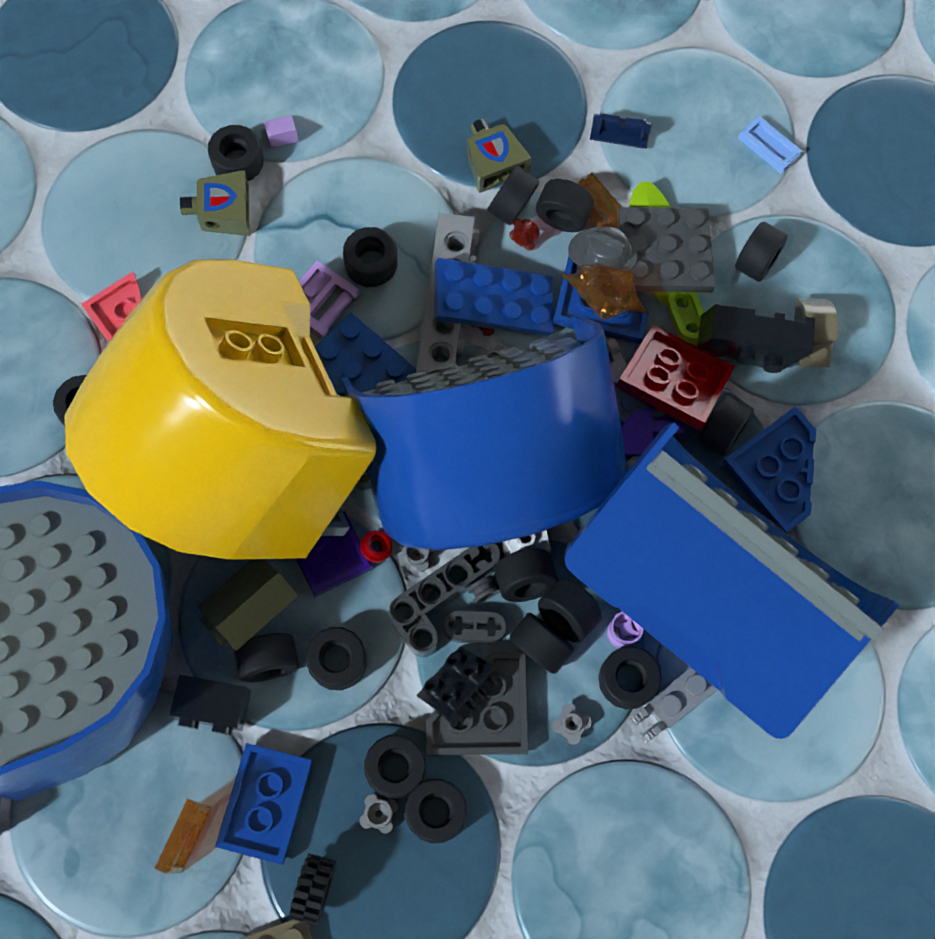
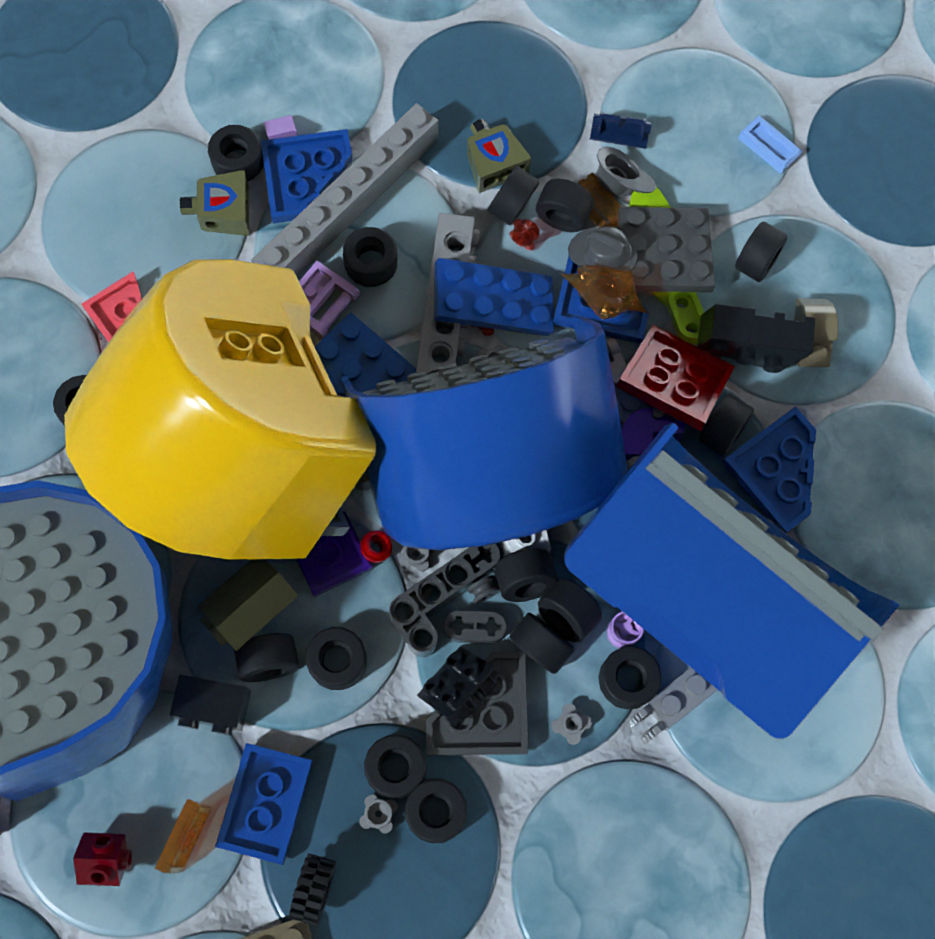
(102, 859): none -> dark red brick
(302, 169): none -> blue plate
(351, 192): none -> light grey brick
(620, 174): none -> dark grey piece

